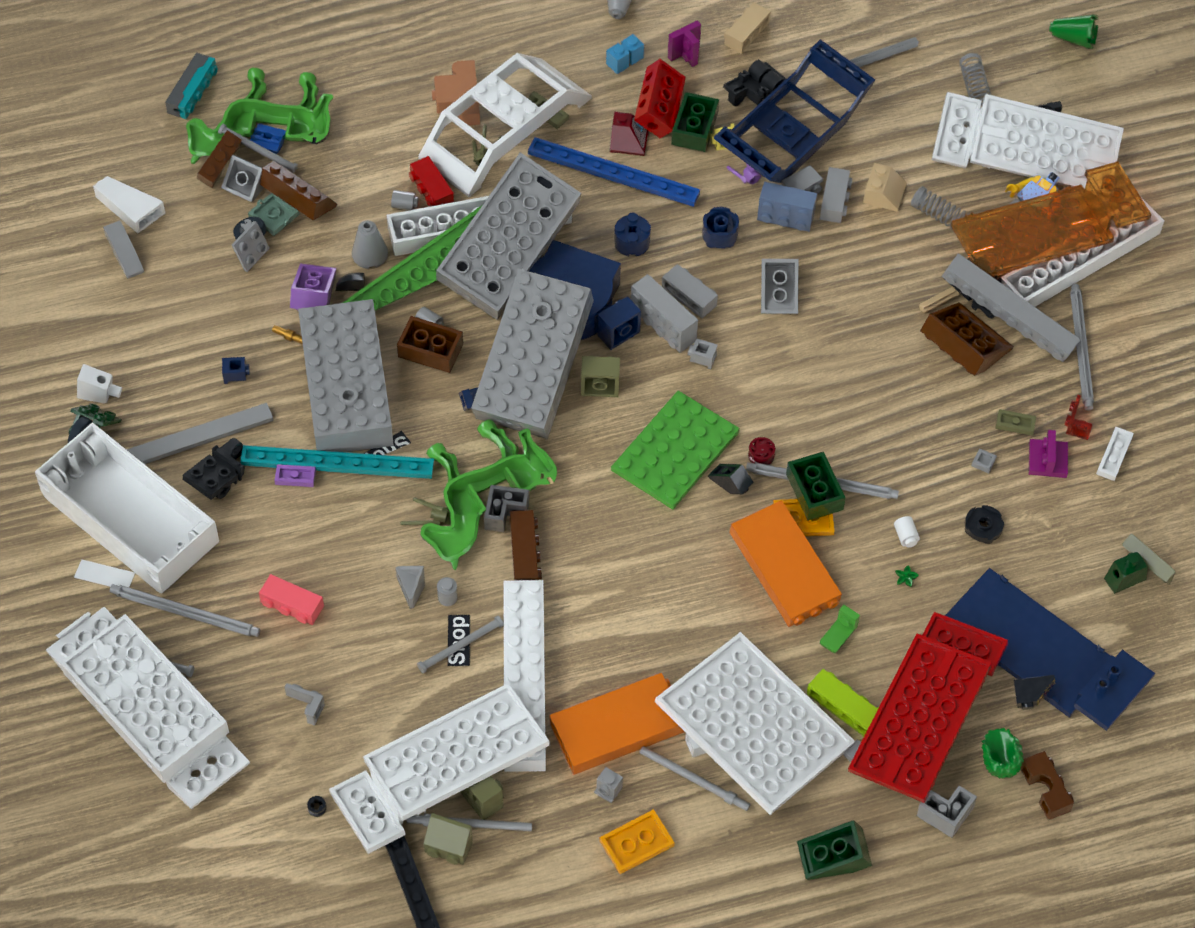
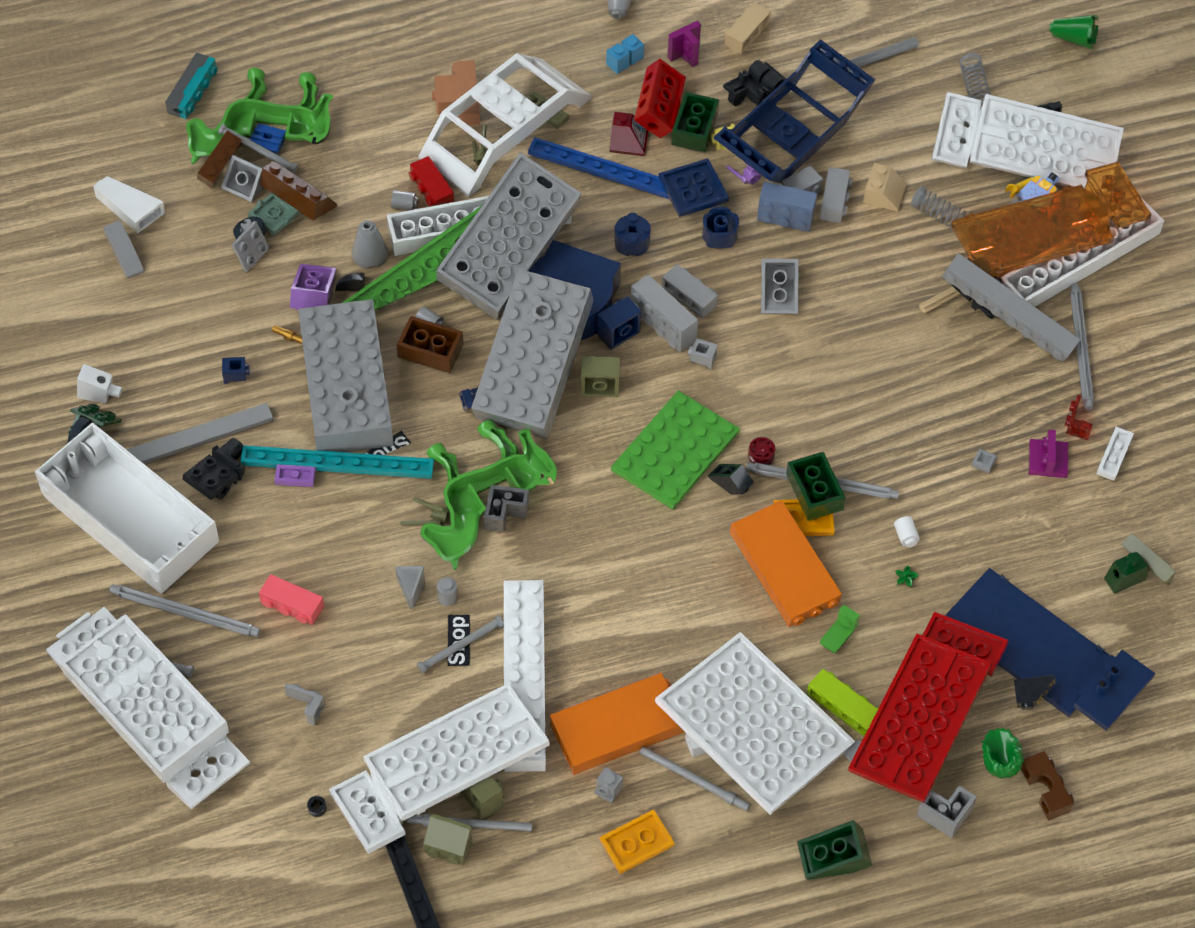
(103, 574): white sticker -> none
(524, 545): reddish brown brick -> none
(693, 187): none -> dark blue plate
(965, 338): reddish brown slope -> none
(979, 532): black plate -> none
(1015, 422): olive plate -> none

